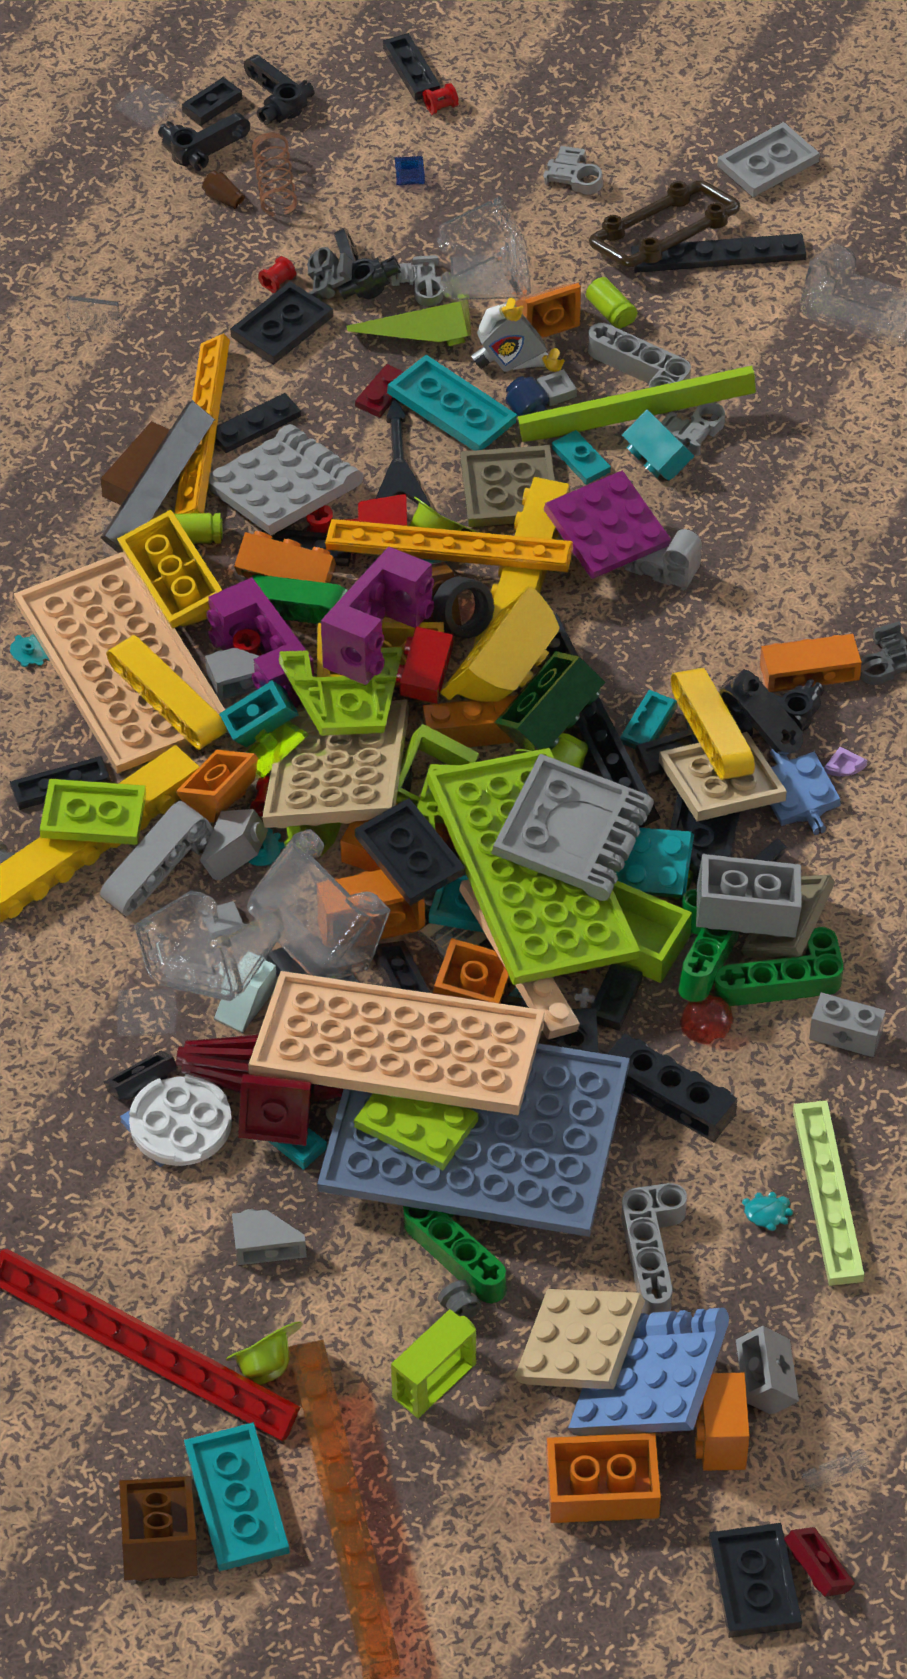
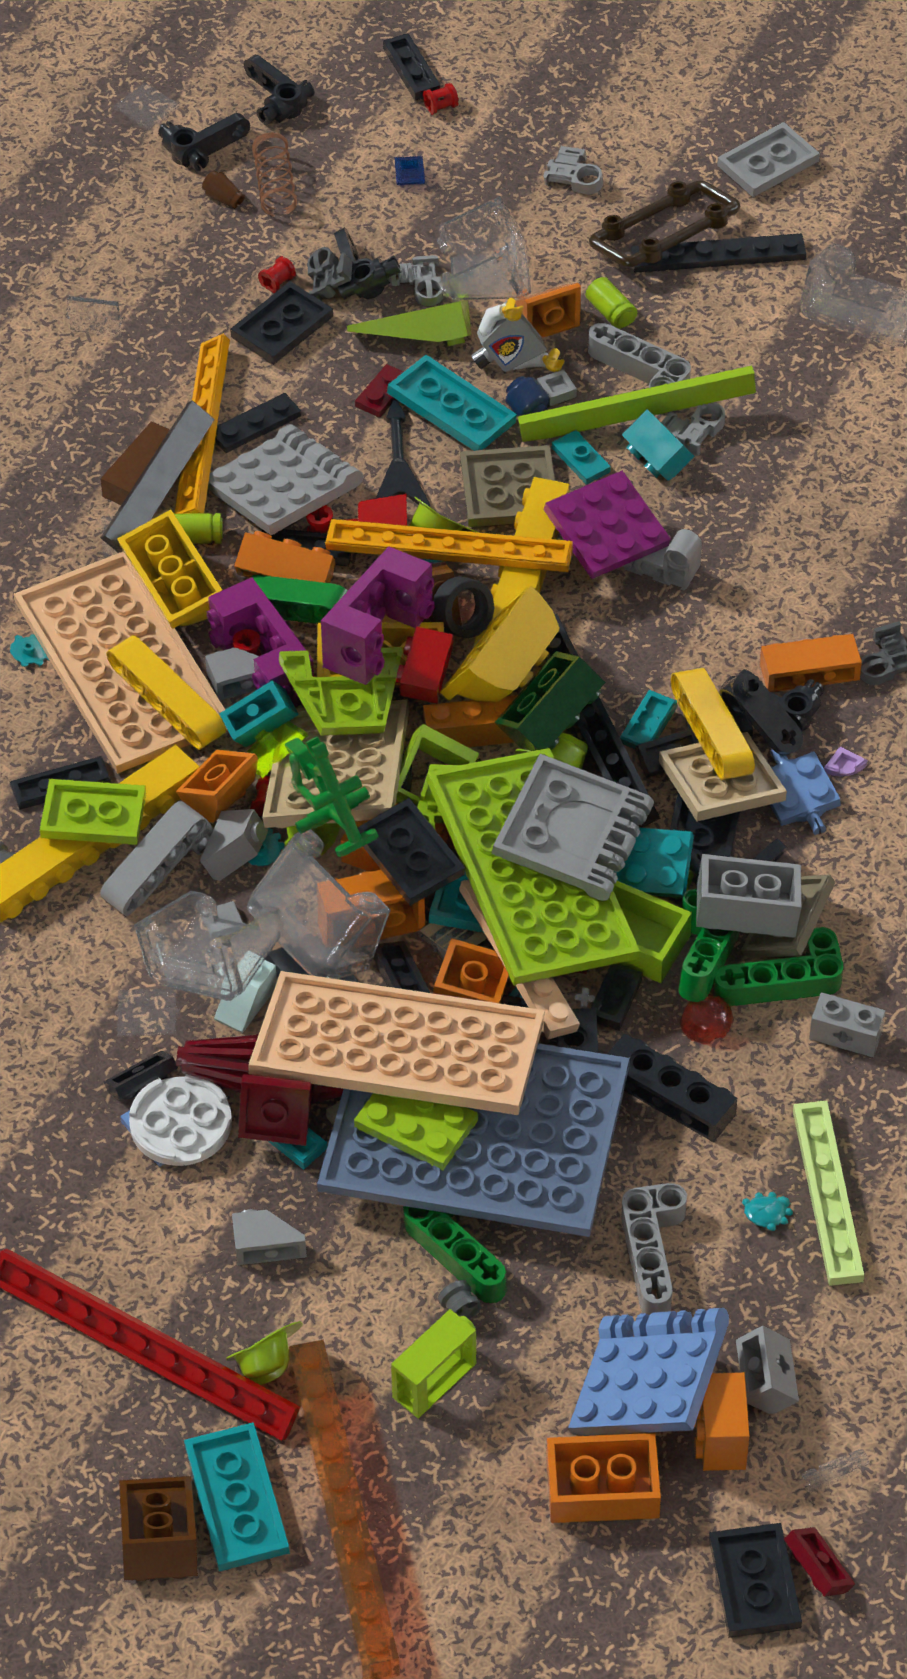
(212, 101): black plate -> none
(334, 798): none -> green piece
(580, 1338): tan plate -> none

